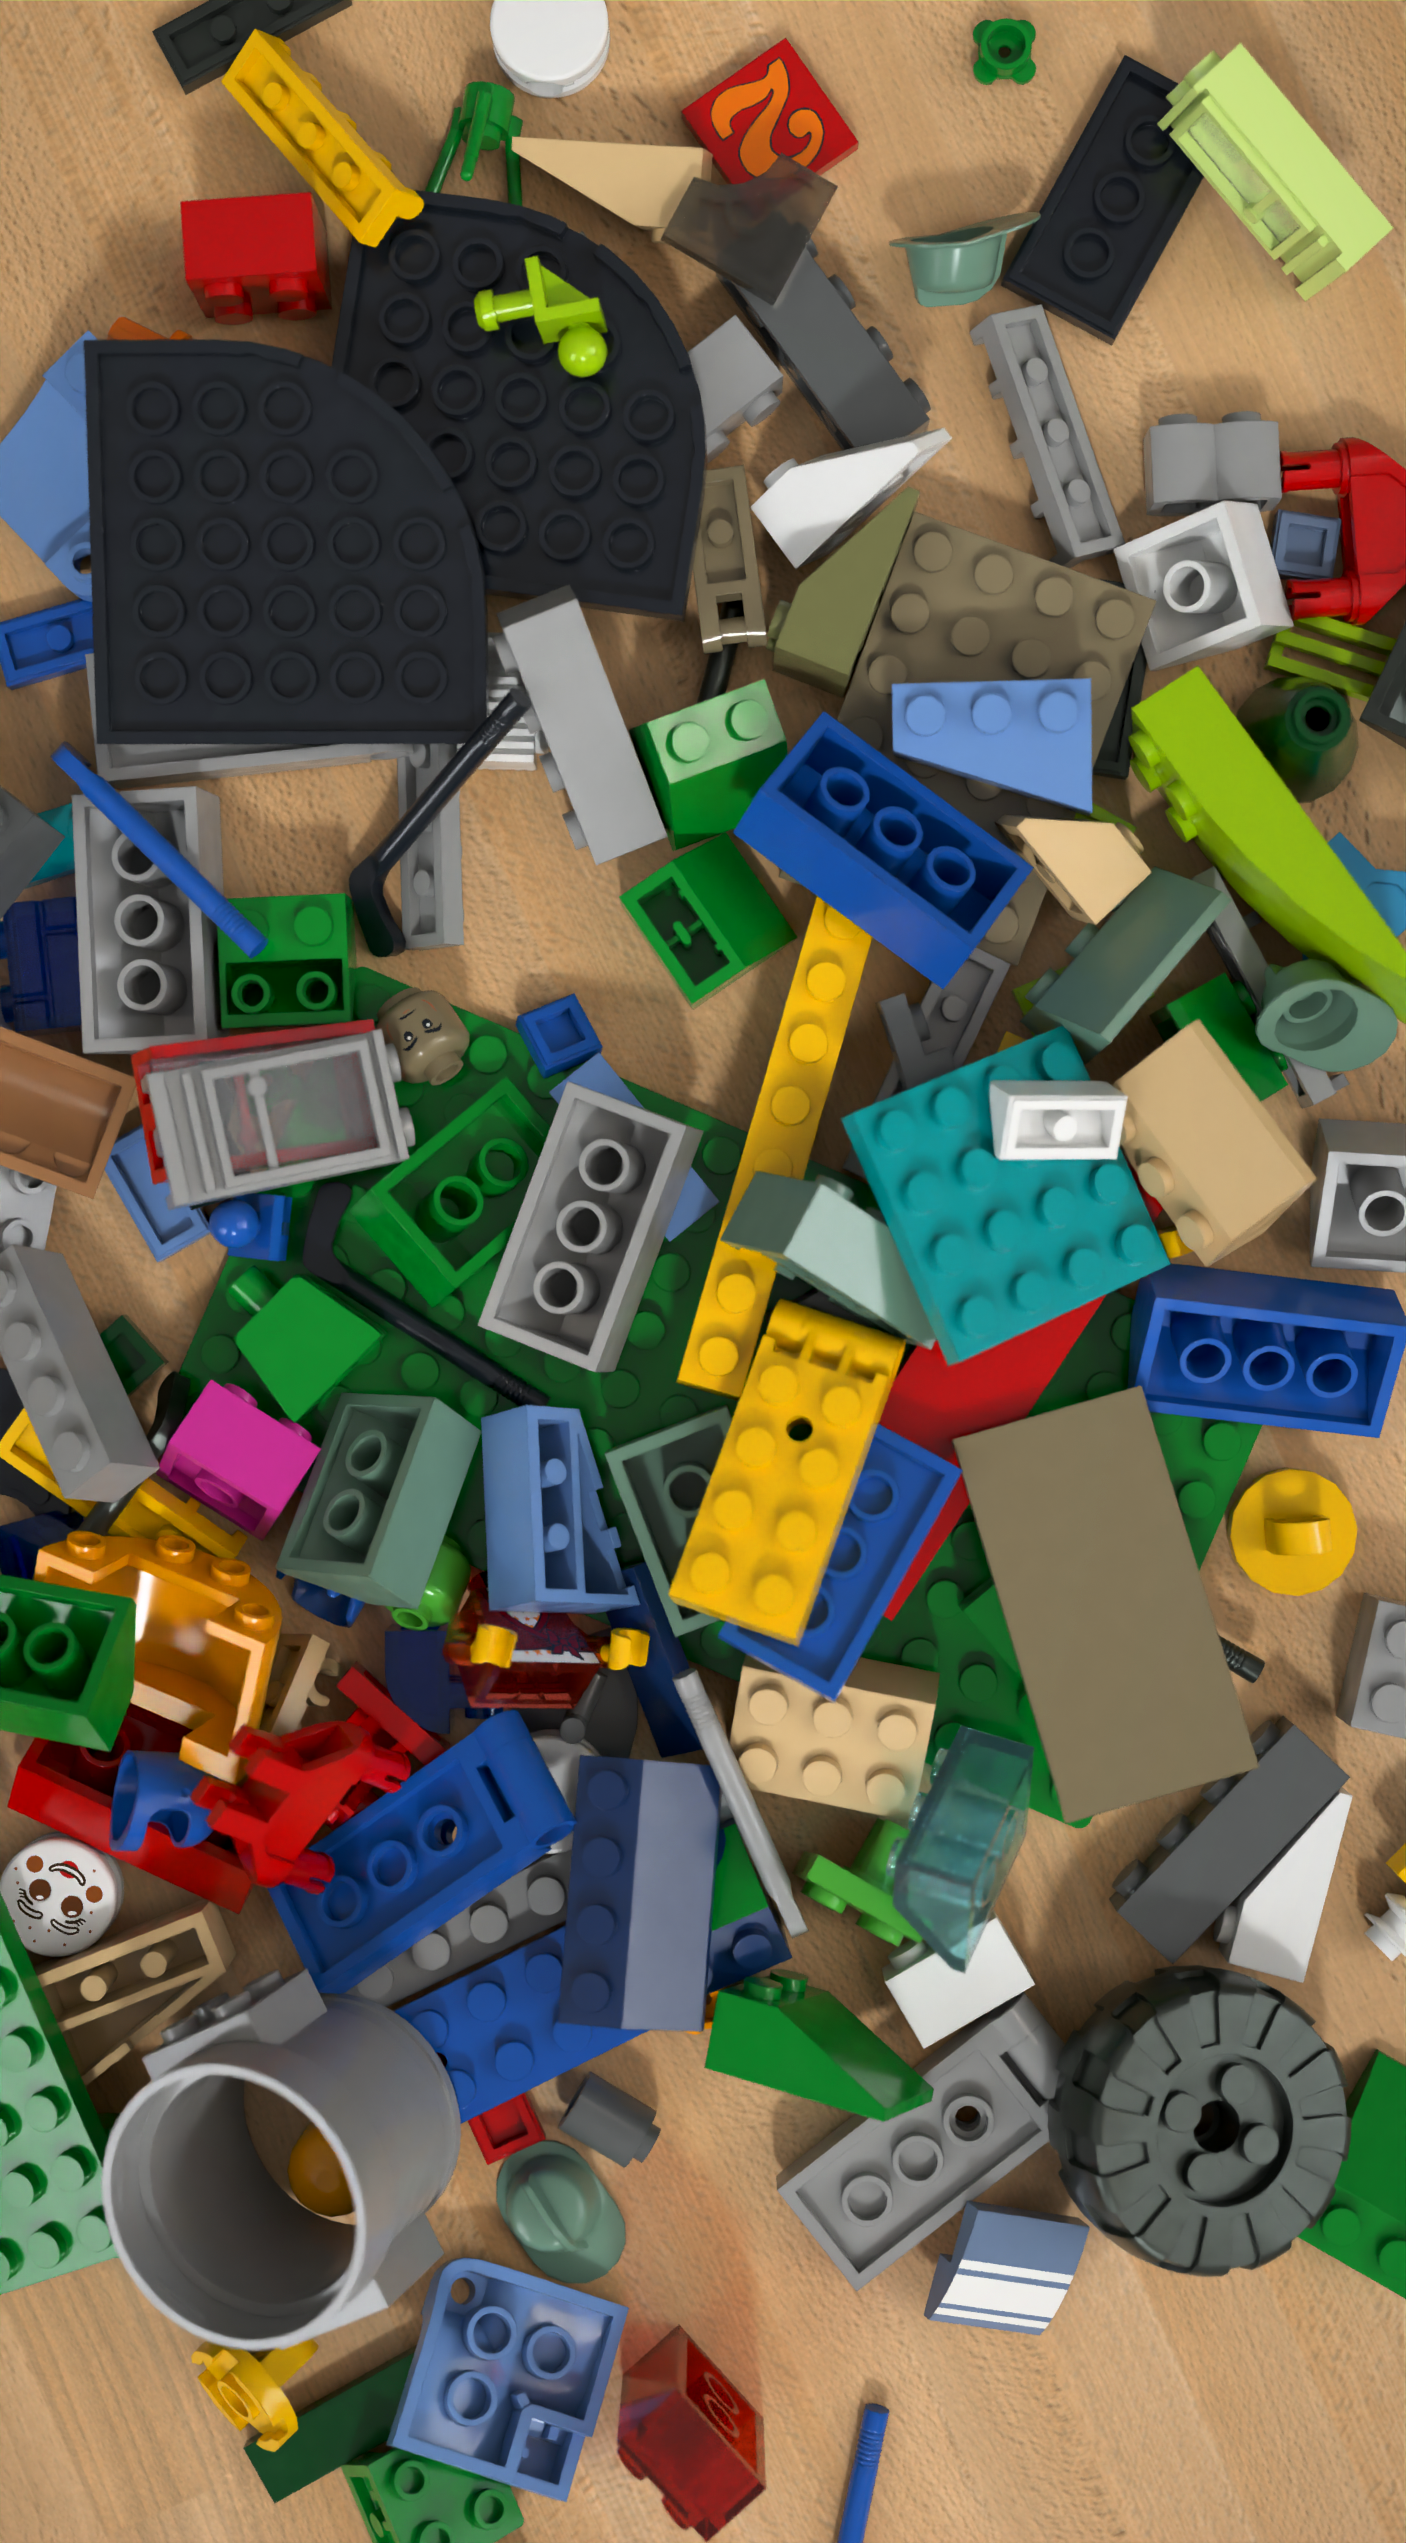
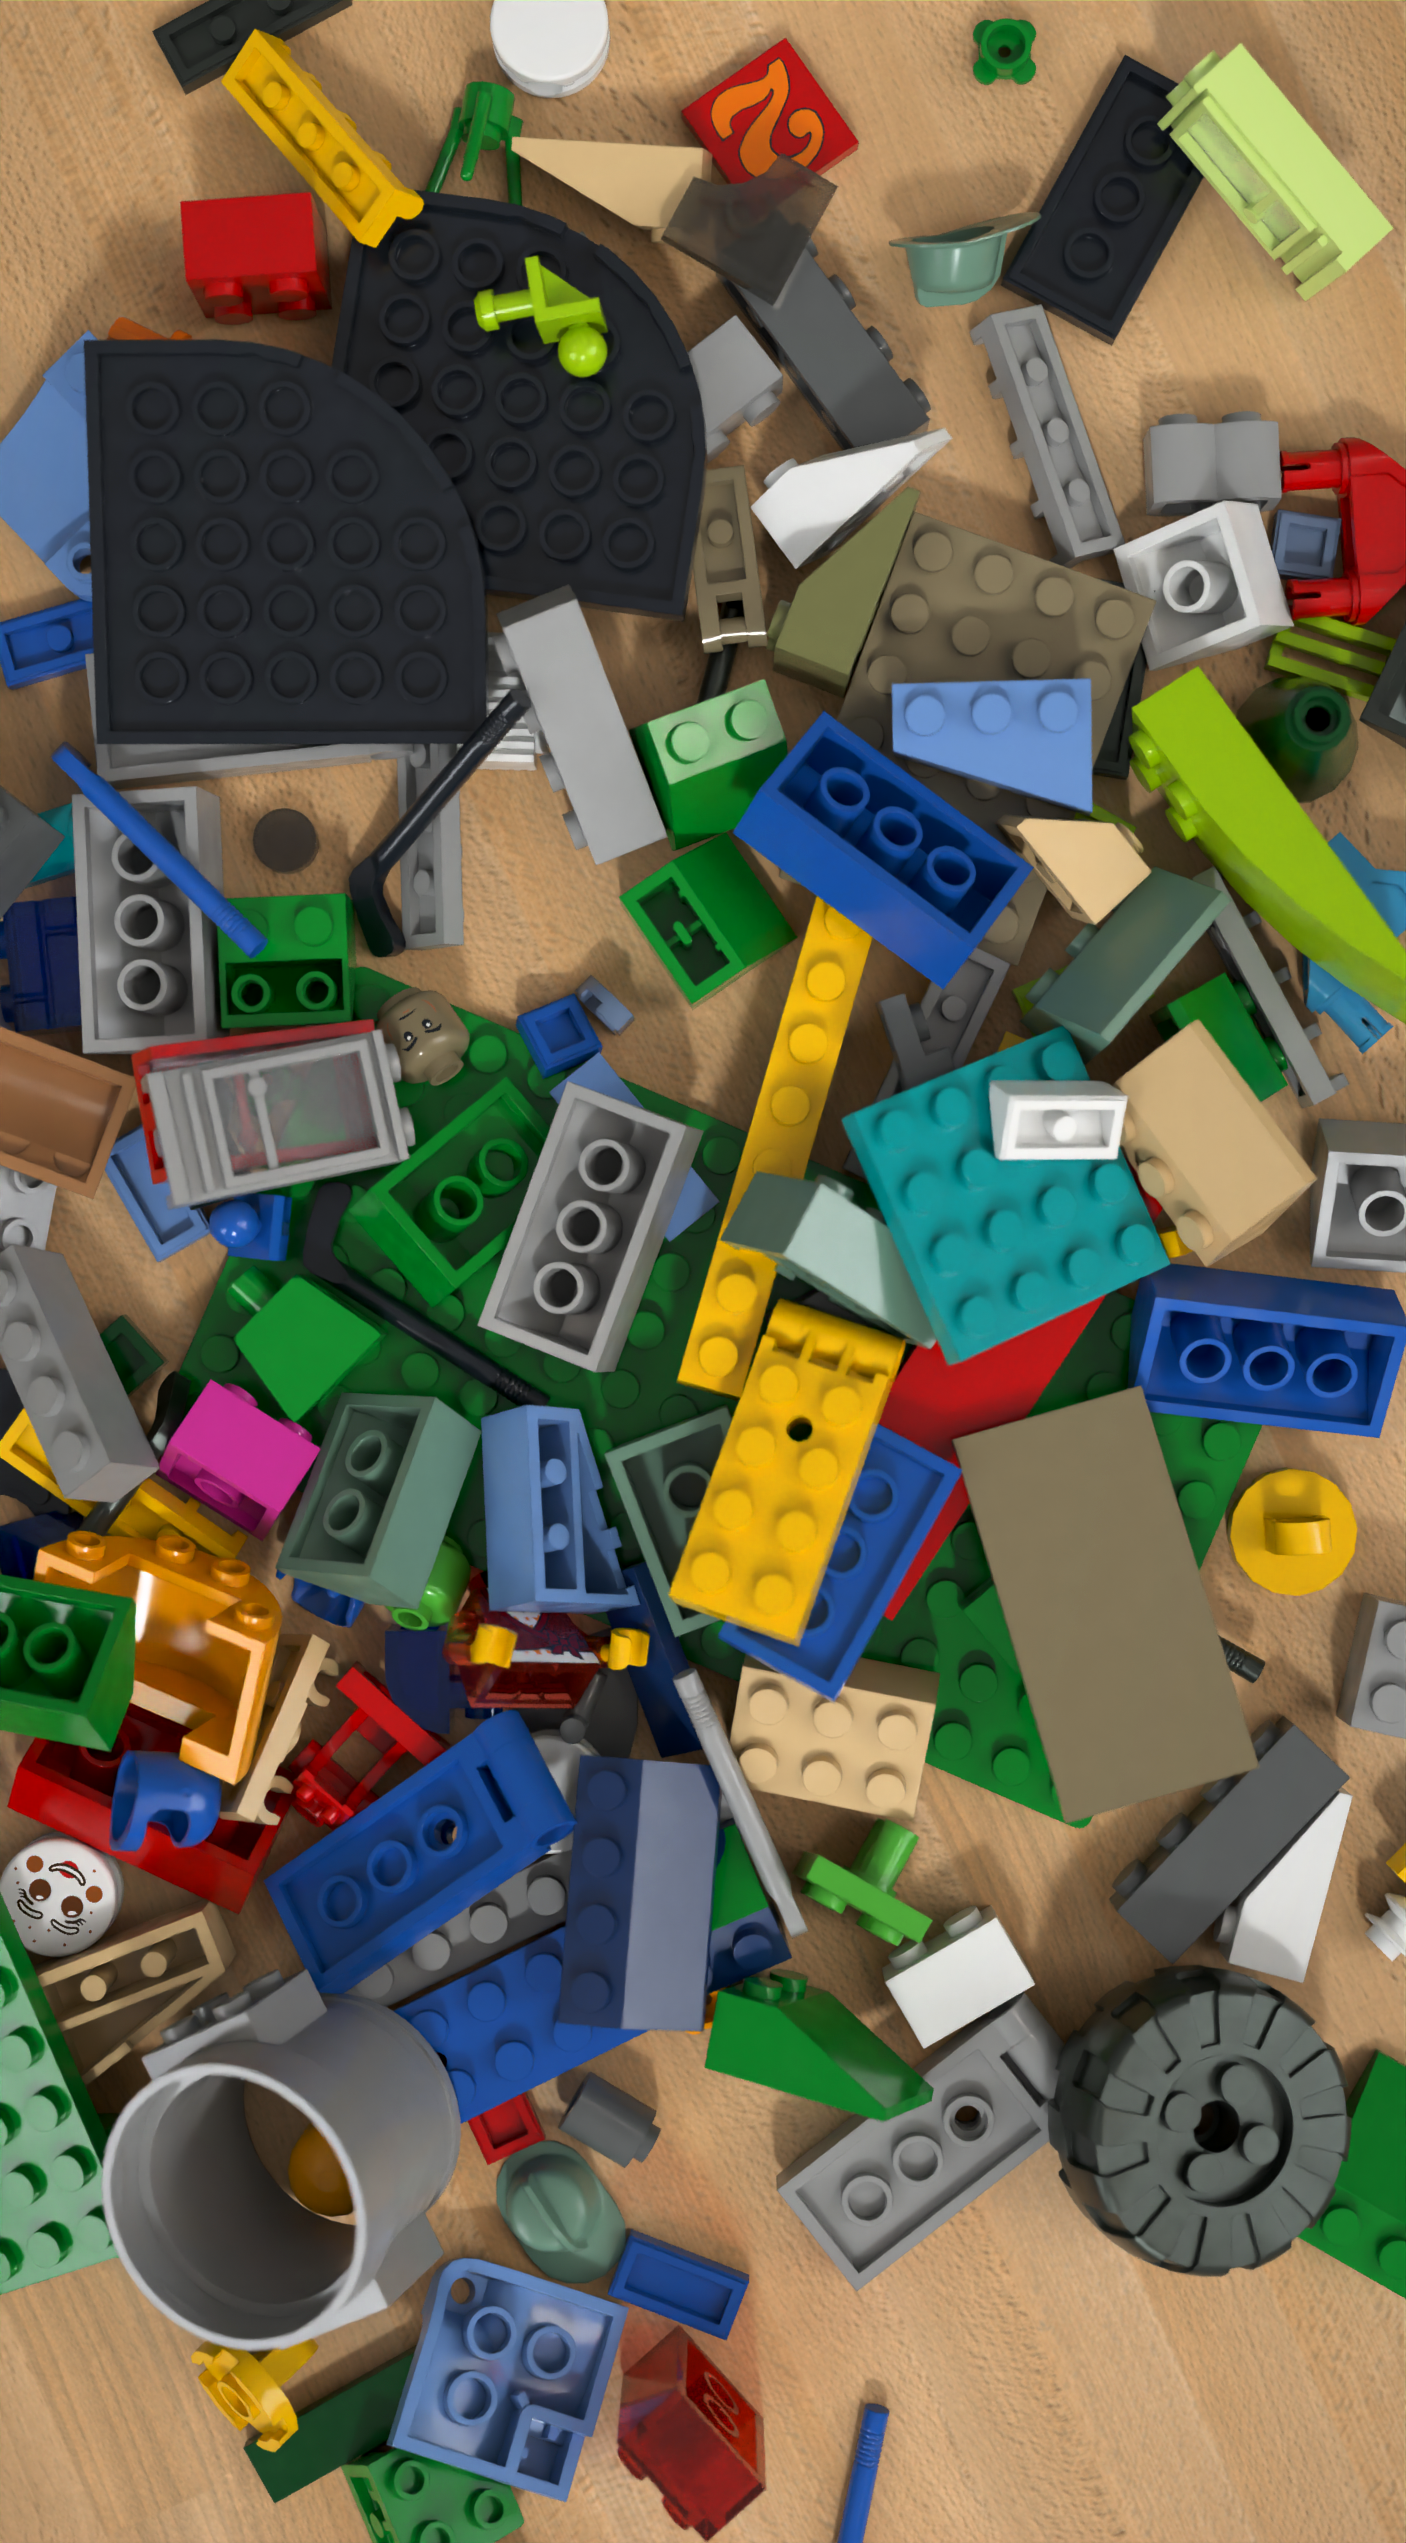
(285, 841): none -> clear smoke tile
(290, 1795): red connector -> none
(604, 1005): none -> sand blue tile
(678, 2284): none -> blue tile
(962, 1841): clear light blue slope -> none
(1006, 2269): sand blue slope -> none
(1323, 1017): sand green piece -> none

